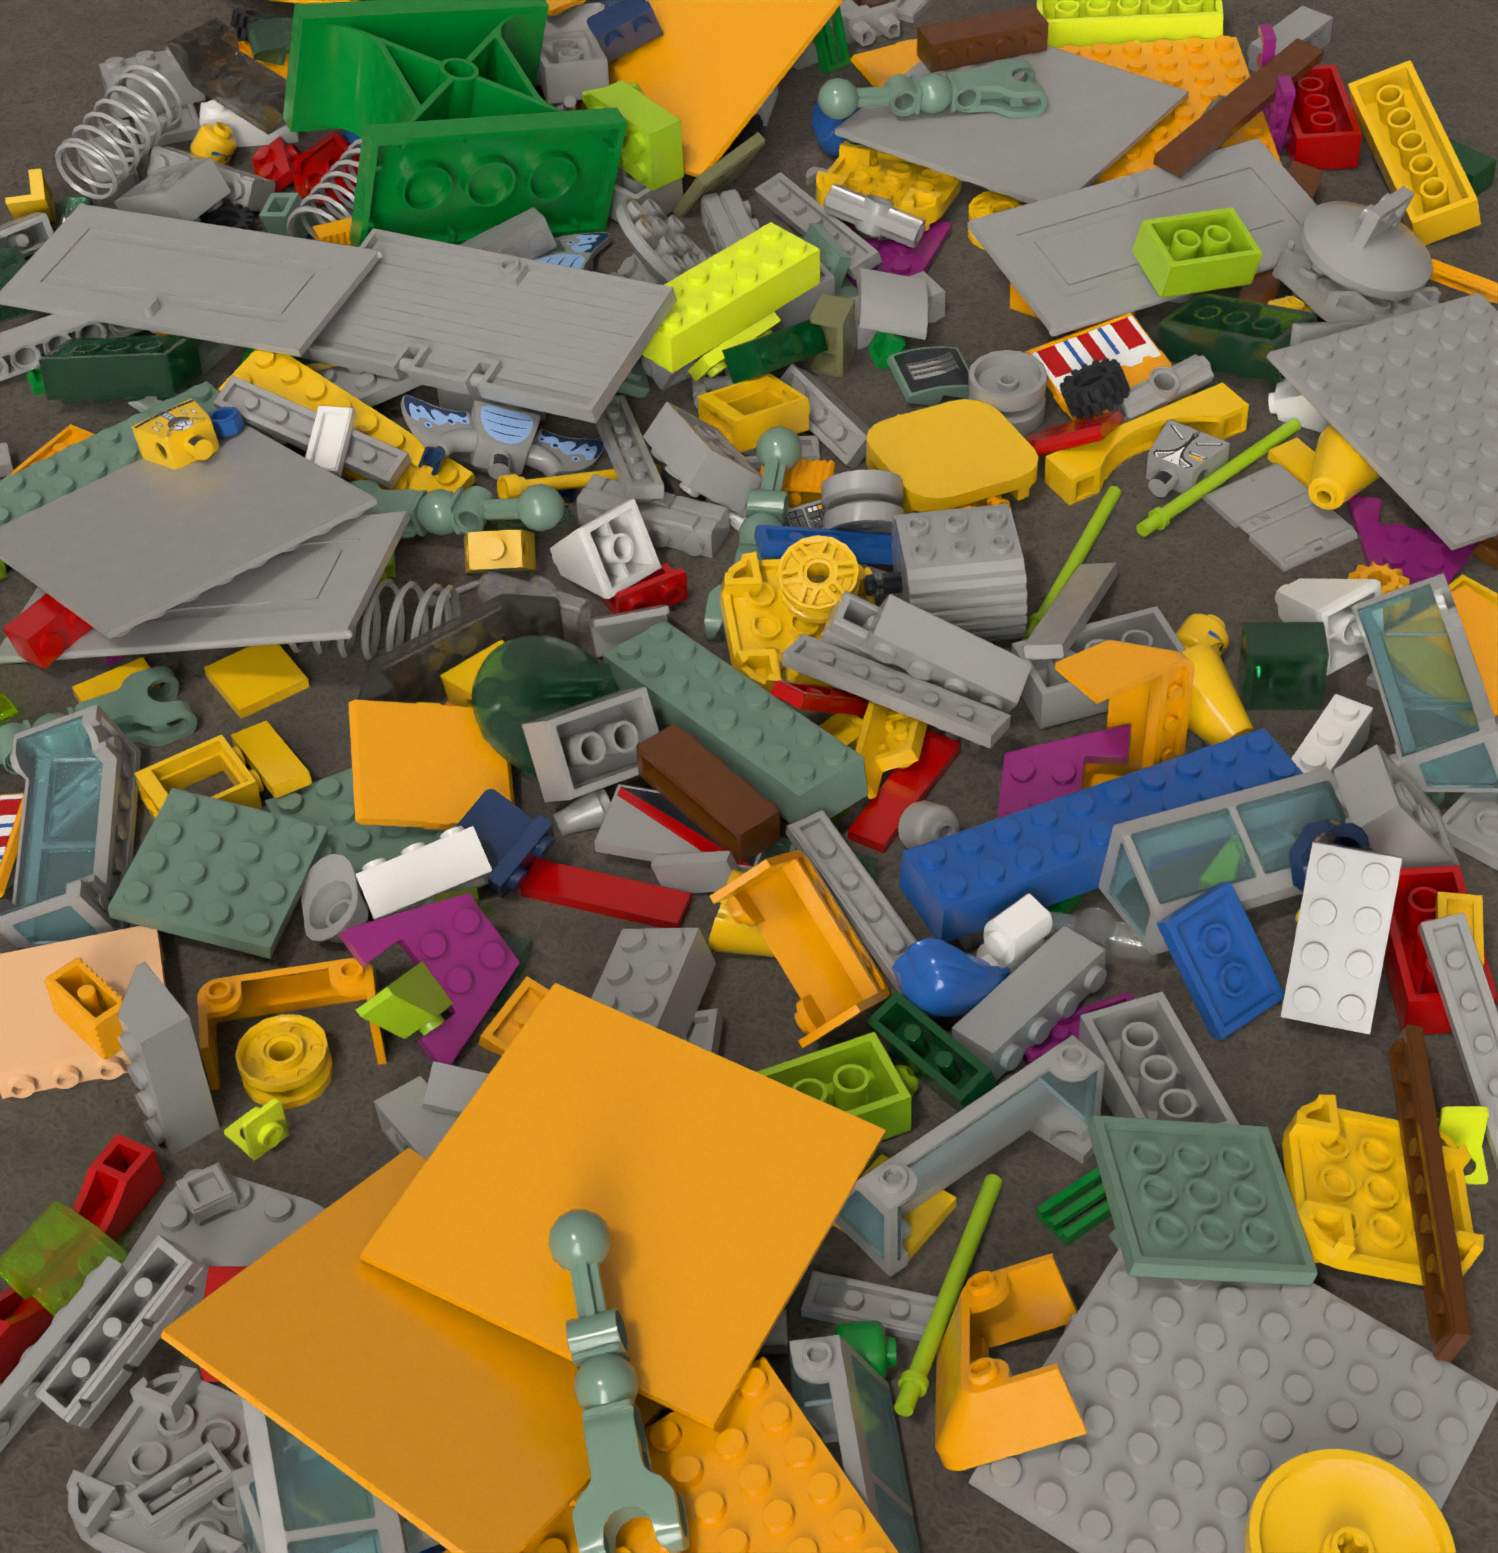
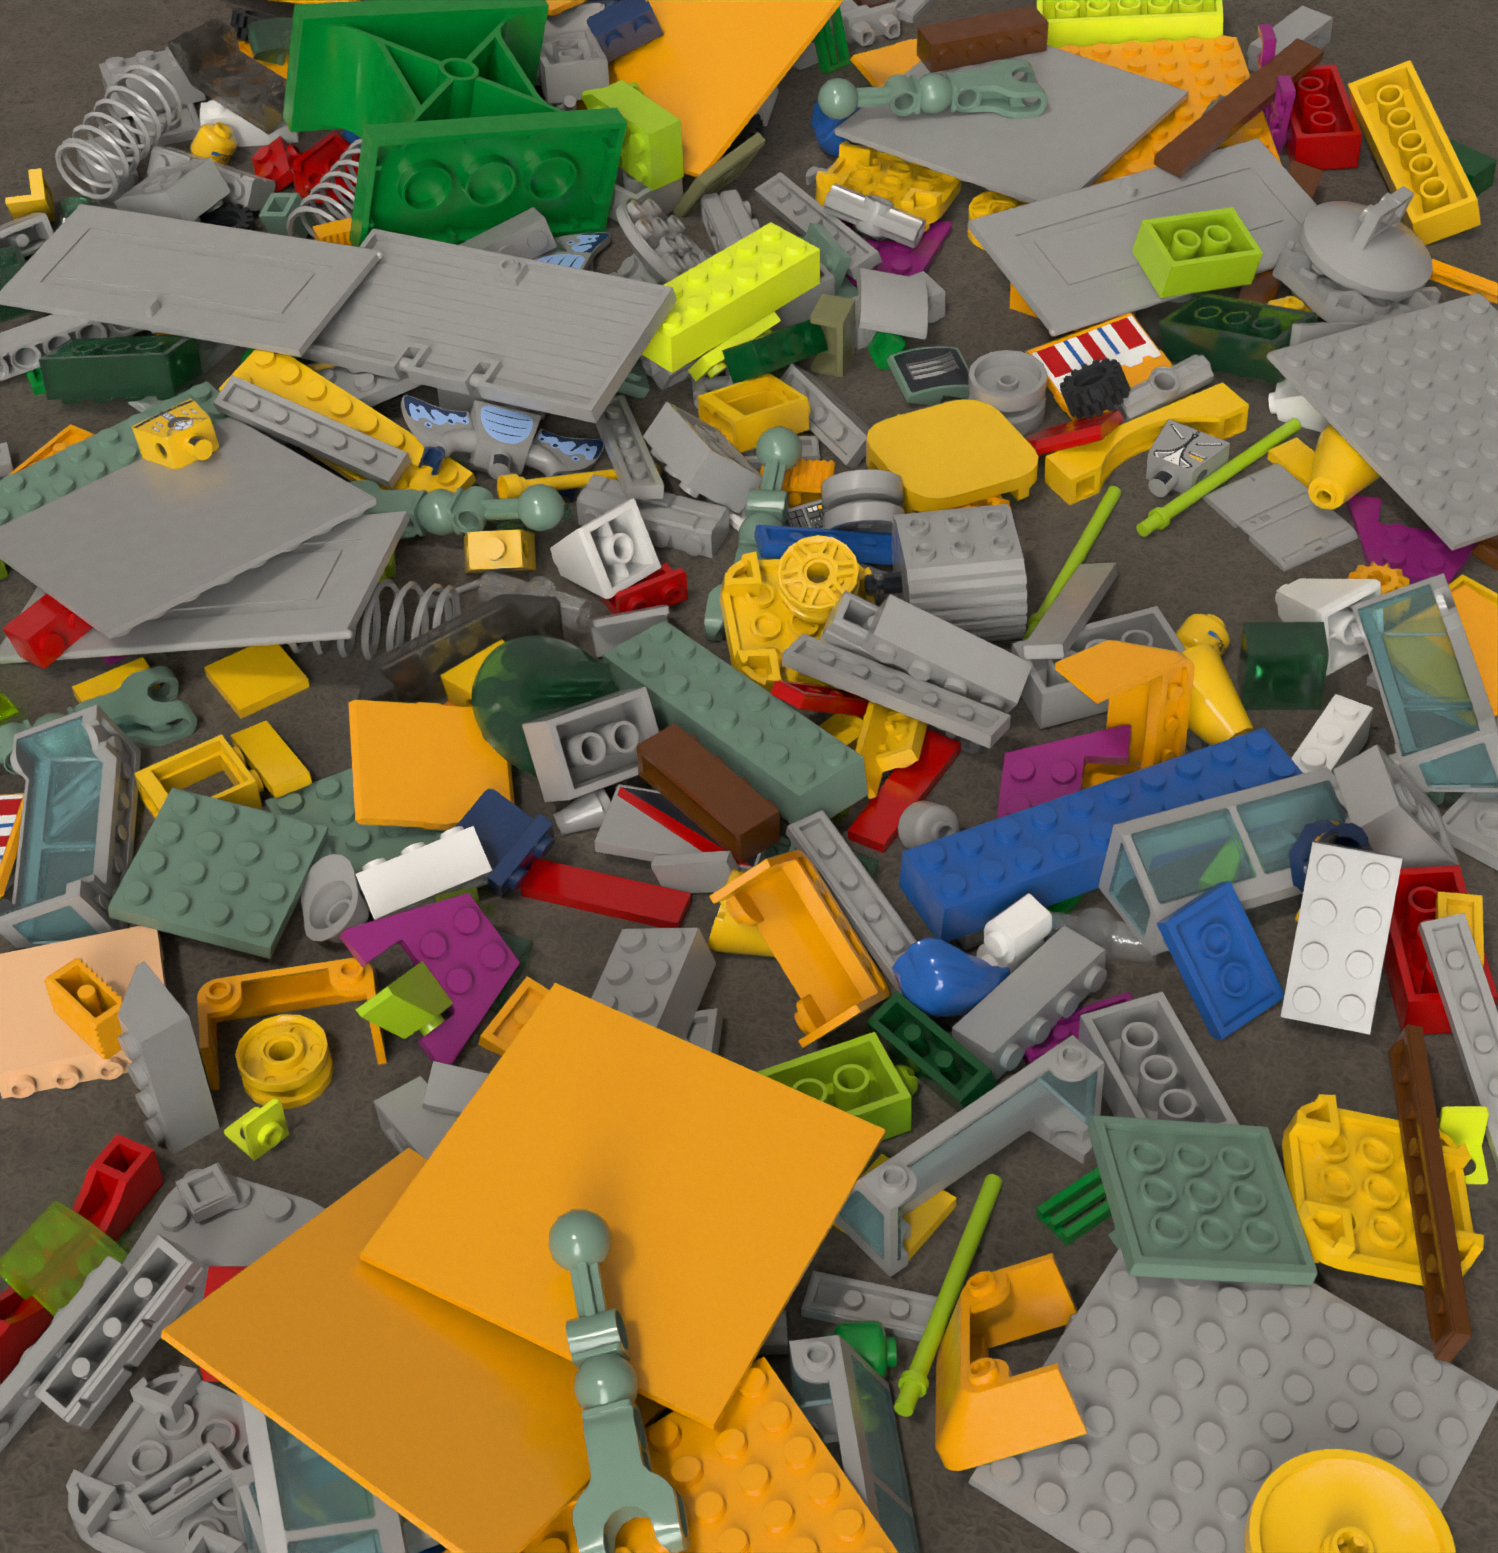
(226, 421): blue tile -> none
(331, 437): white tile -> none

